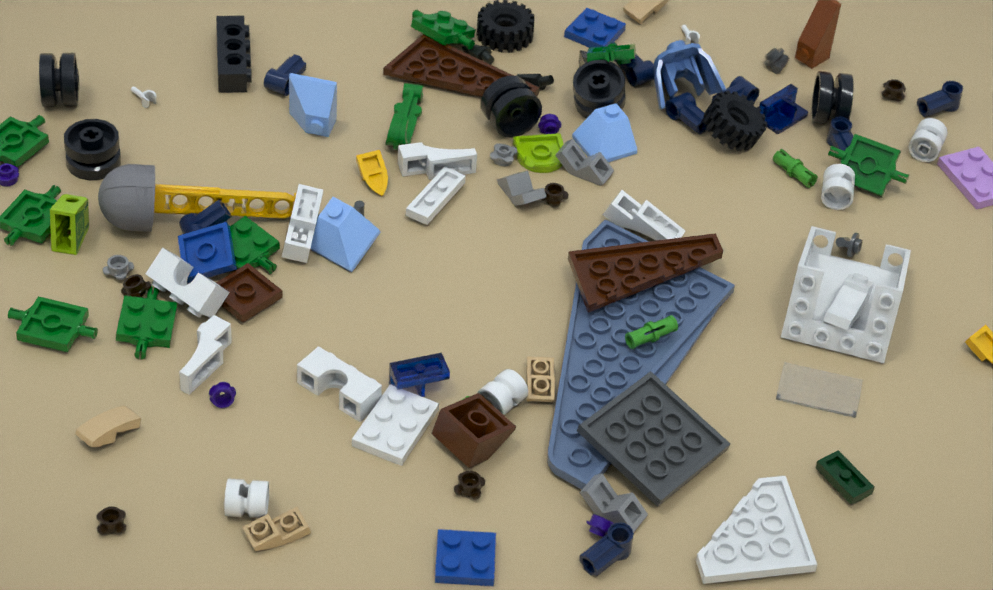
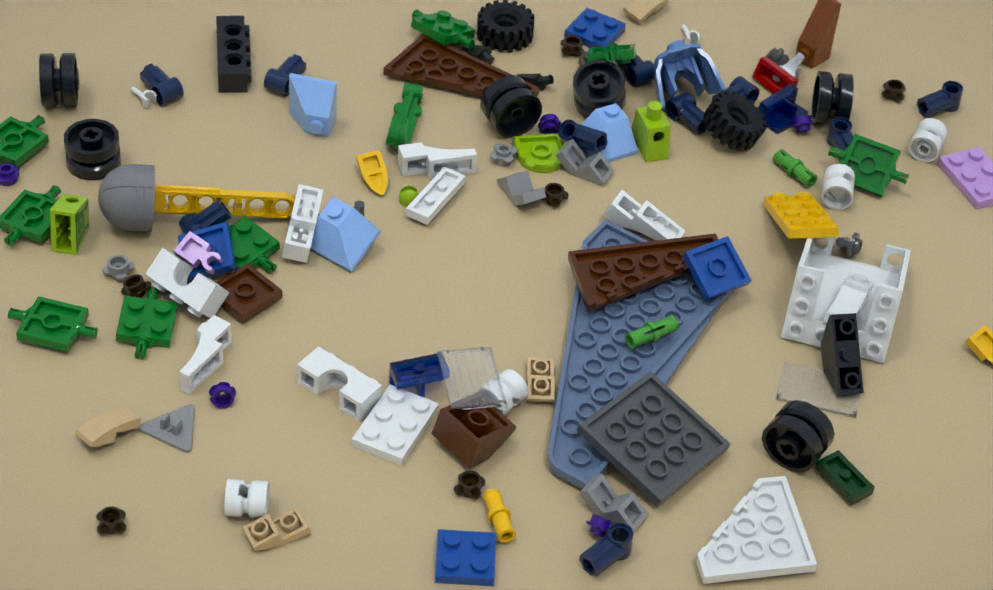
(166, 88): none -> dark blue piece
(172, 428): none -> light grey piece
(197, 251): none -> lavender plate
(407, 195): none -> lime hinge
(472, 378): none -> clear piece
(499, 515): none -> yellow pin
(571, 45): none -> dark brown plate
(583, 136): none -> dark blue piece
(651, 132): none -> lime torso
(716, 268): none -> blue plate
(778, 77): none -> red piece
(798, 436): none -> black wheel
(800, 216): none -> yellow plate
(802, 123): none -> dark purple plate
(842, 354): none -> black slope

